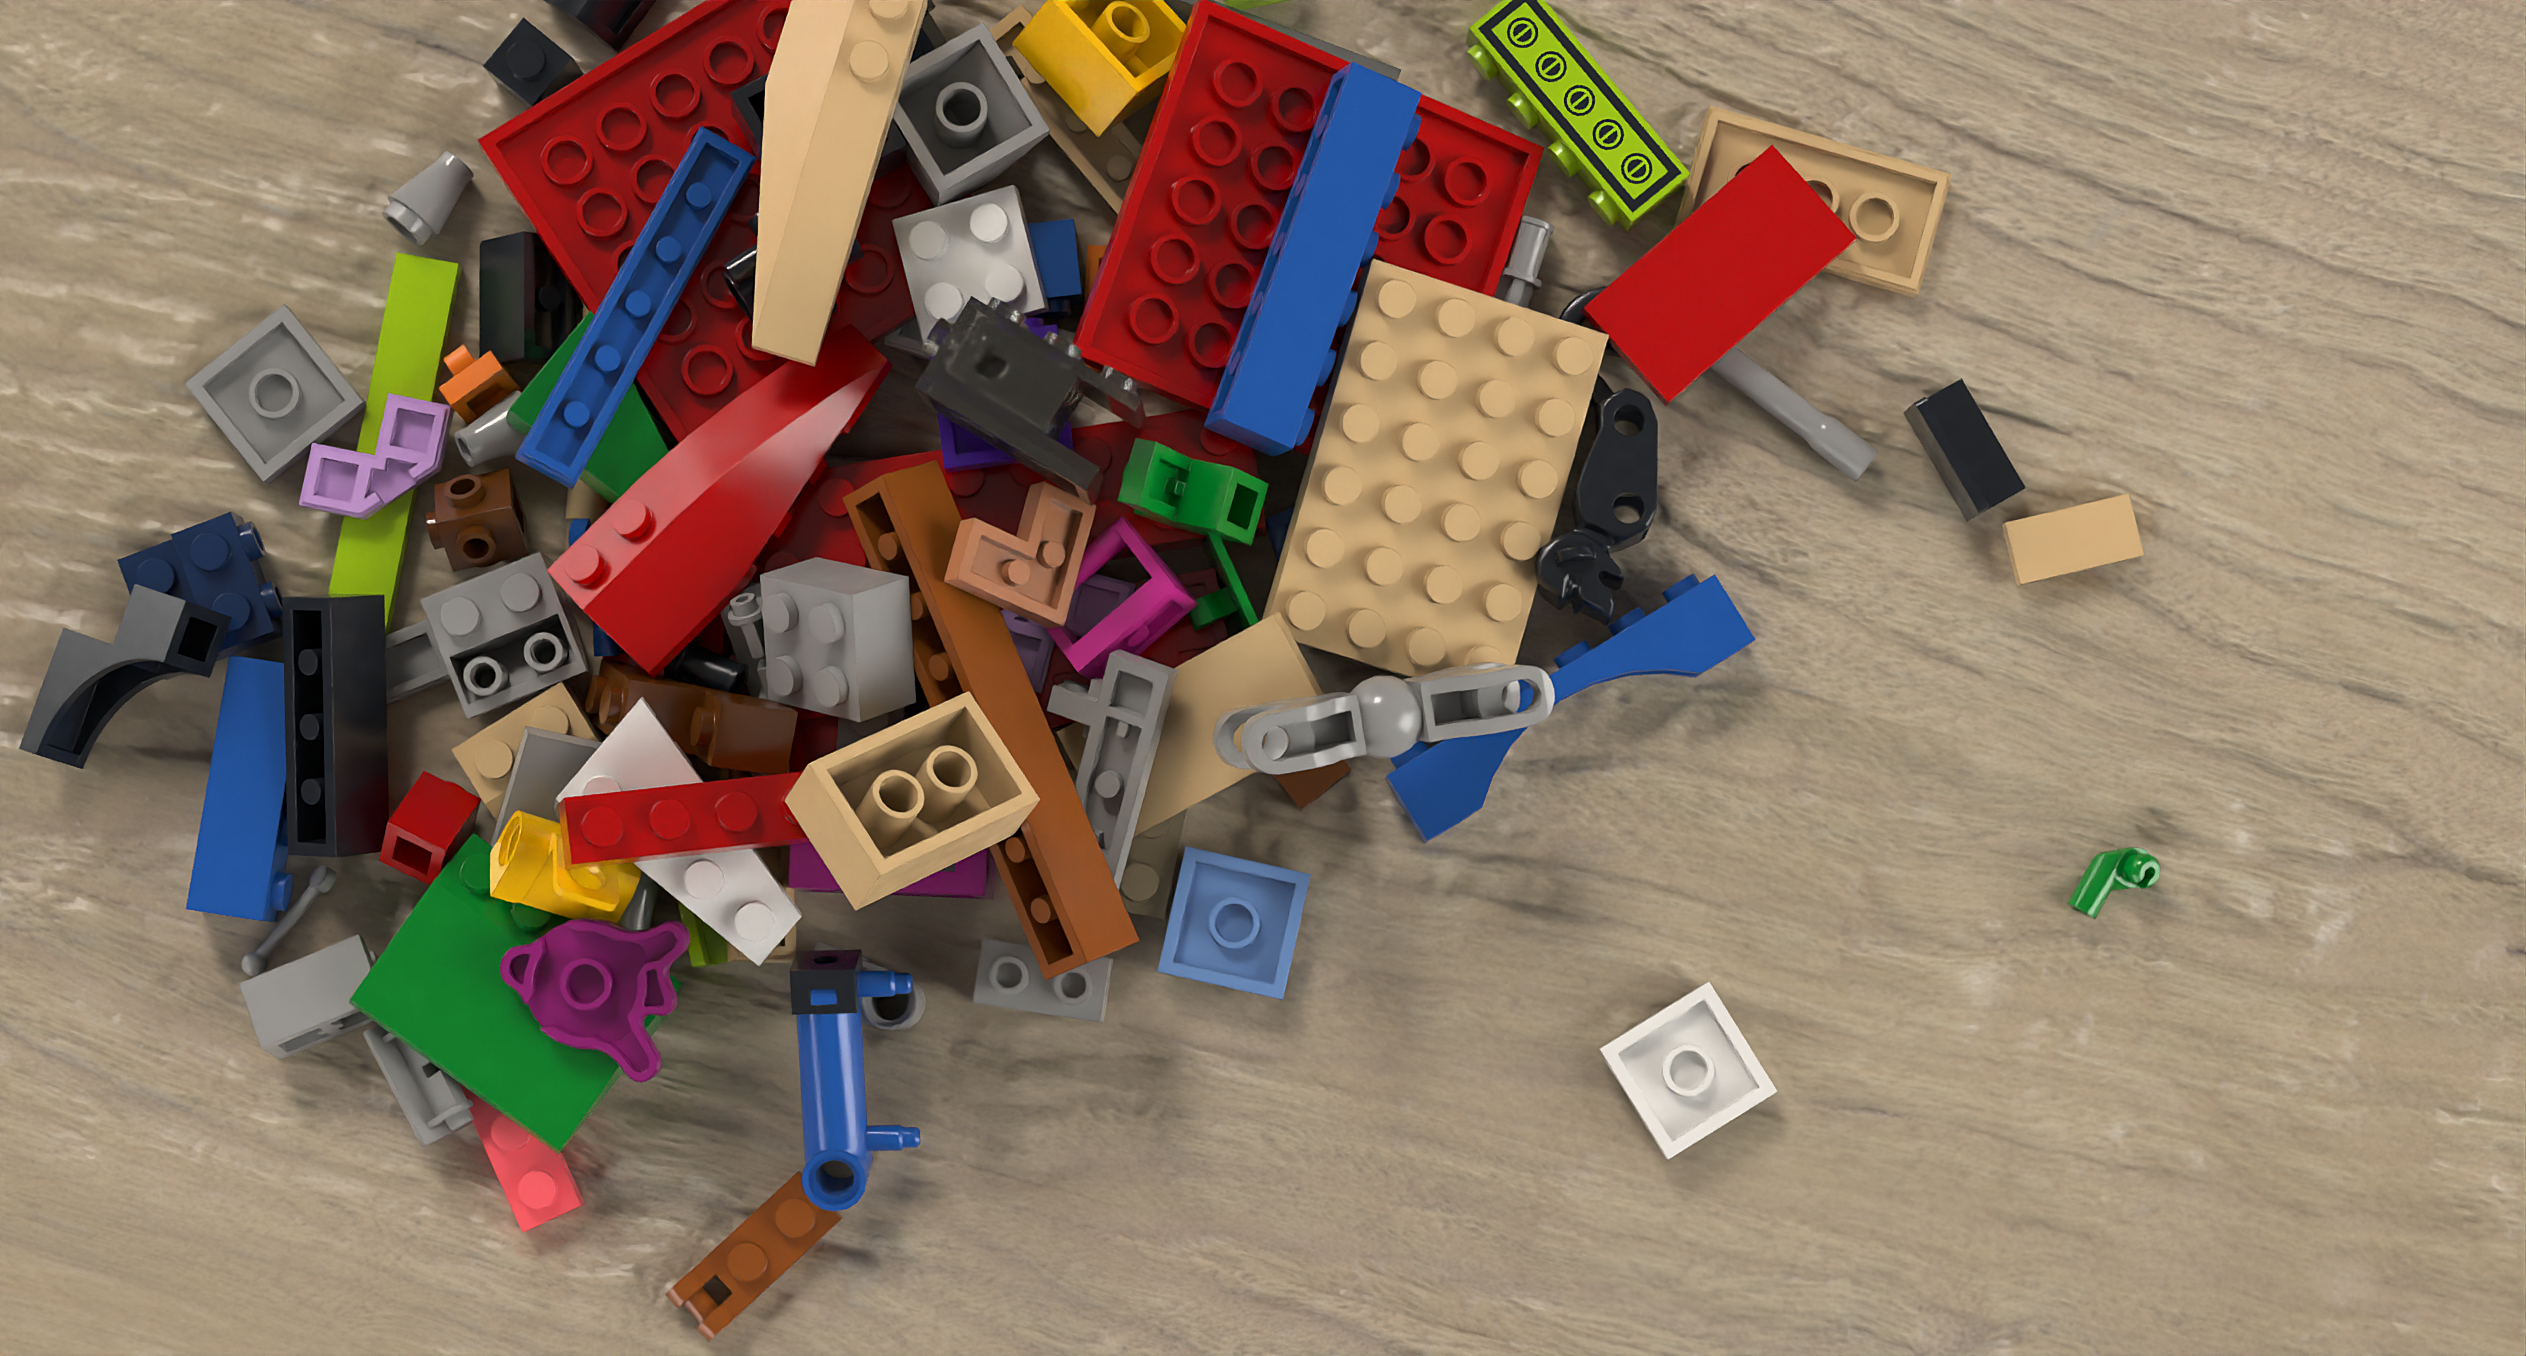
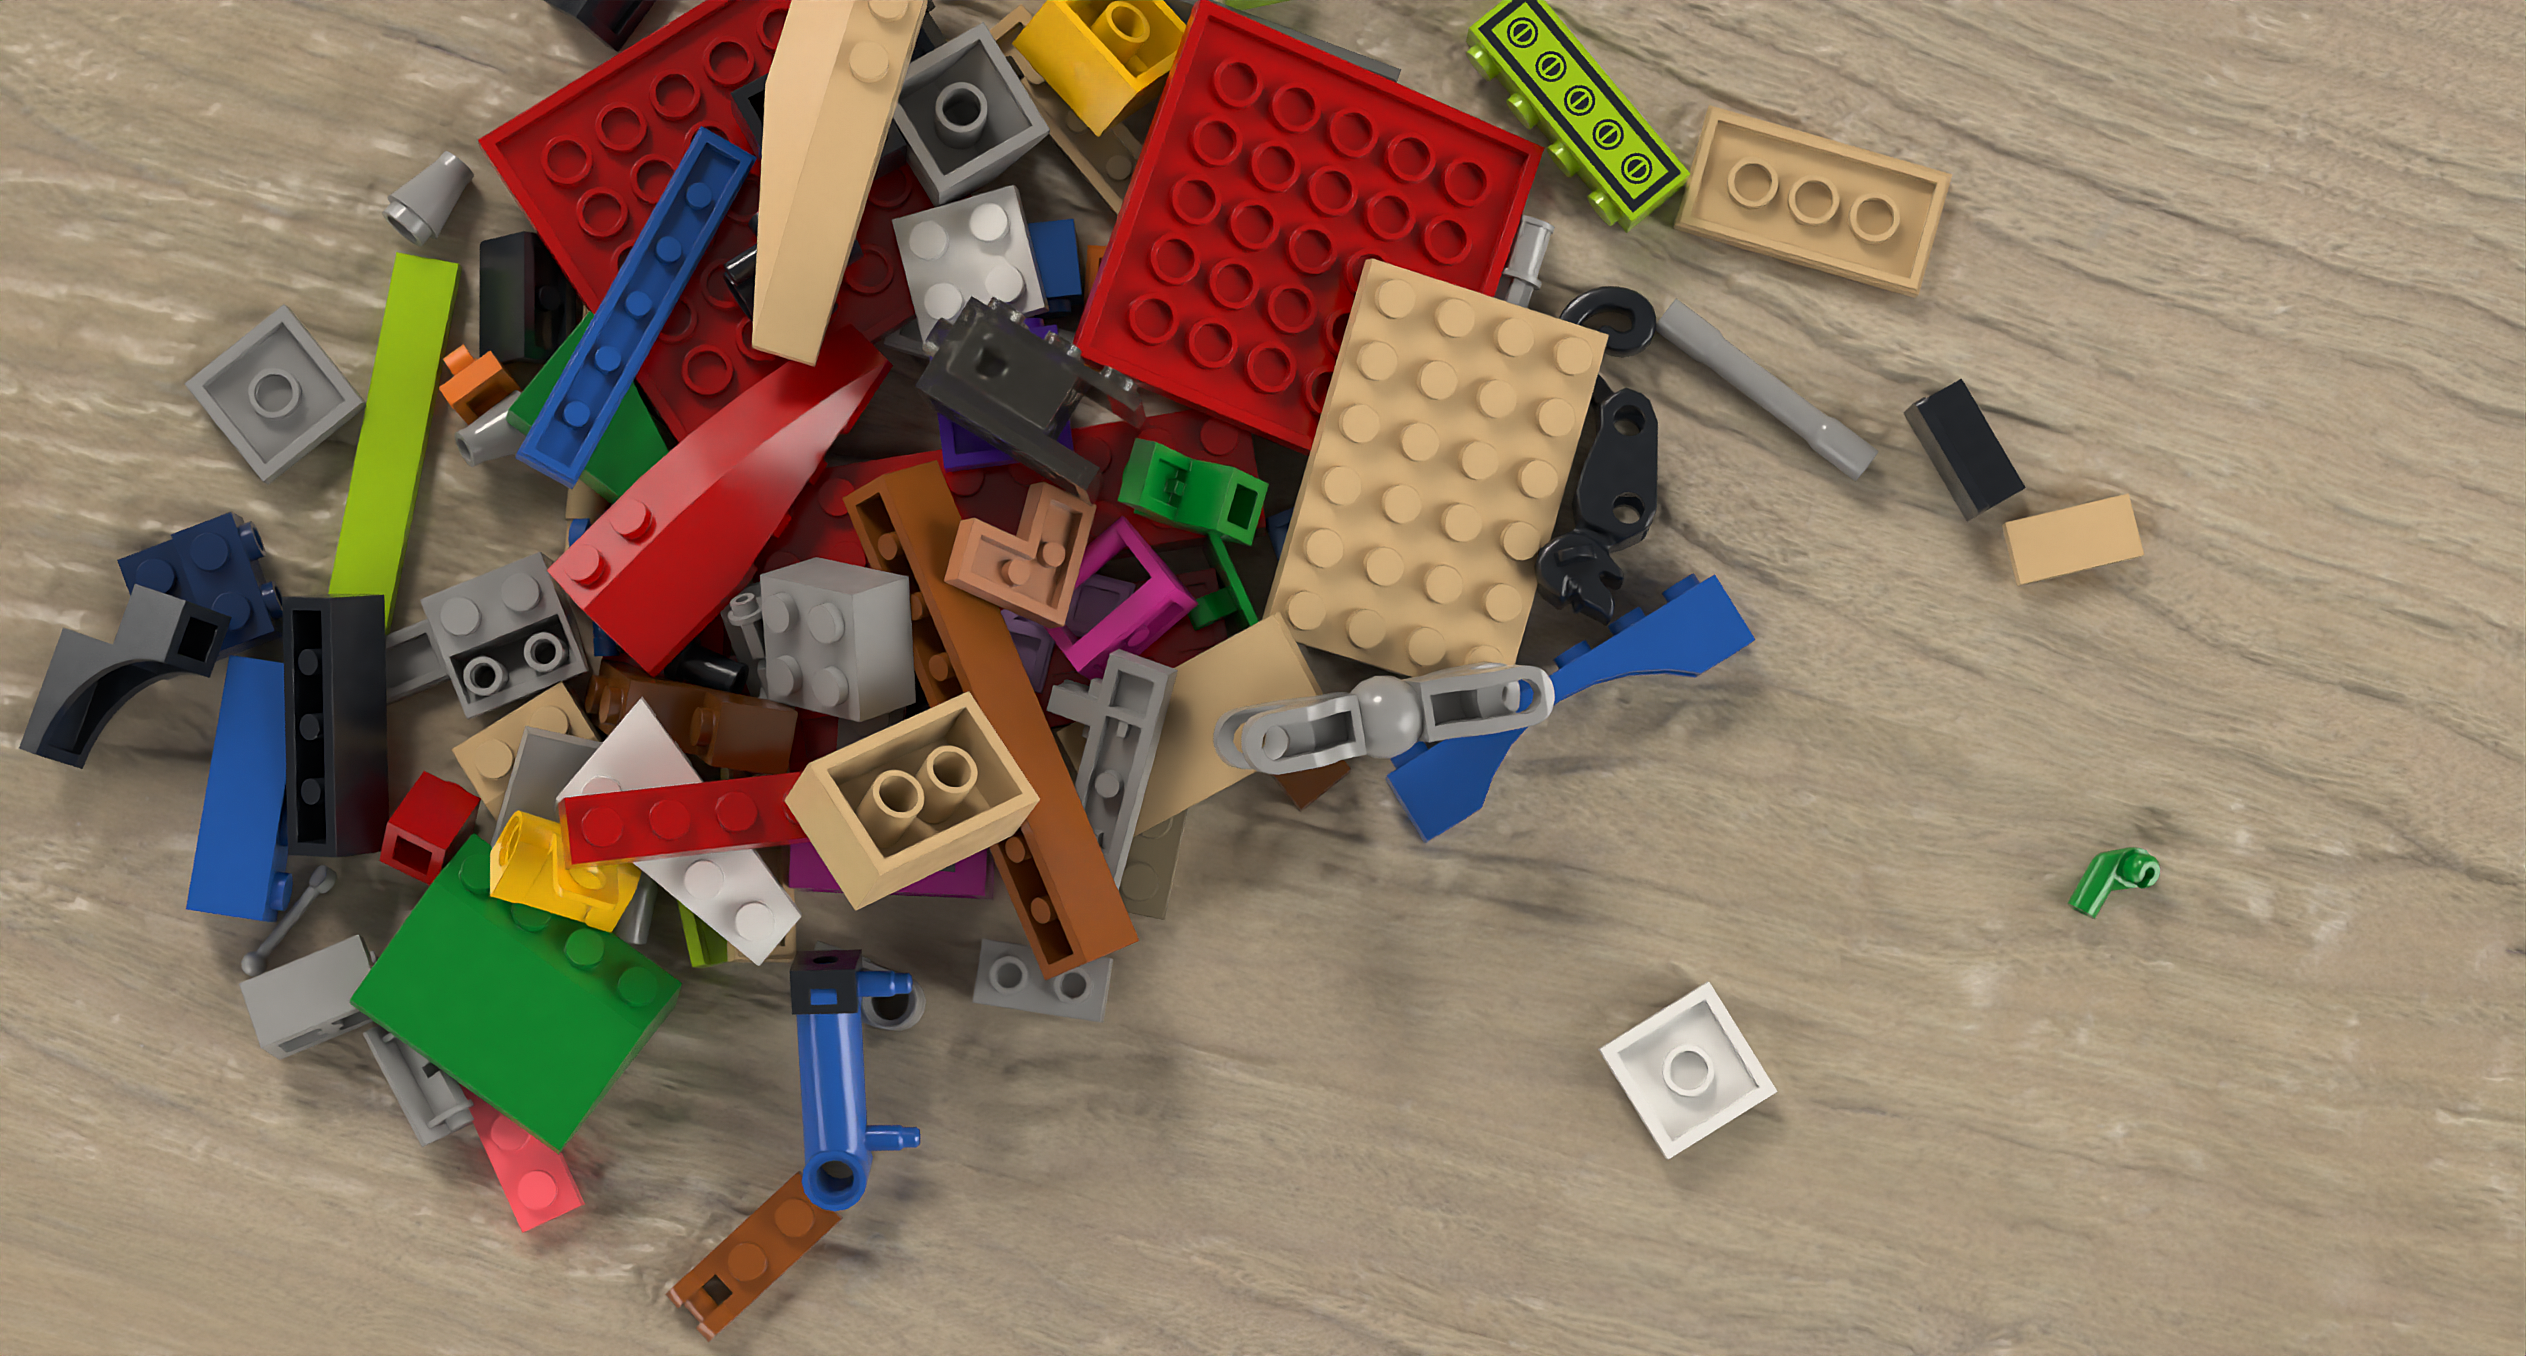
(406, 455): lavender tile -> none
(478, 520): reddish brown brick -> none
(531, 65): black brick -> none
(598, 983): magenta tile -> none
(1234, 923): medium blue plate -> none
(1314, 261): blue brick -> none
(1719, 275): red tile -> none

